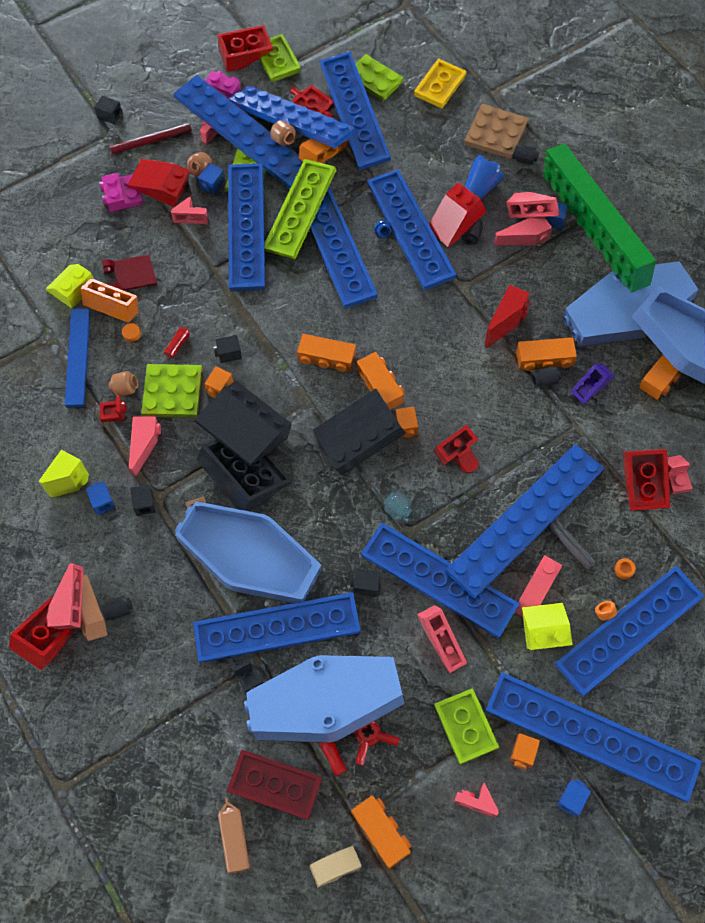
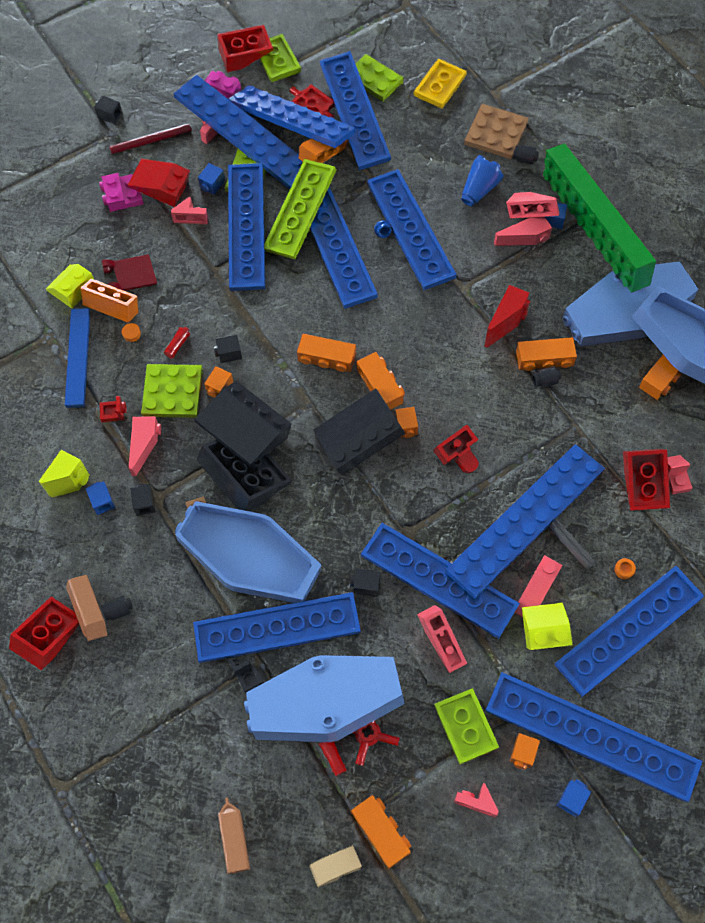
(67, 601): coral slope -> none
(123, 383): nougat head -> none
(198, 162): nougat head -> none
(274, 784): dark red plate -> none
(283, 133): nougat head -> none
(397, 505): clear light blue head -> none
(456, 214): slope -> none
(473, 234): black brick -> none
(593, 381): dark purple arch -> none
(606, 610): orange tile -> none

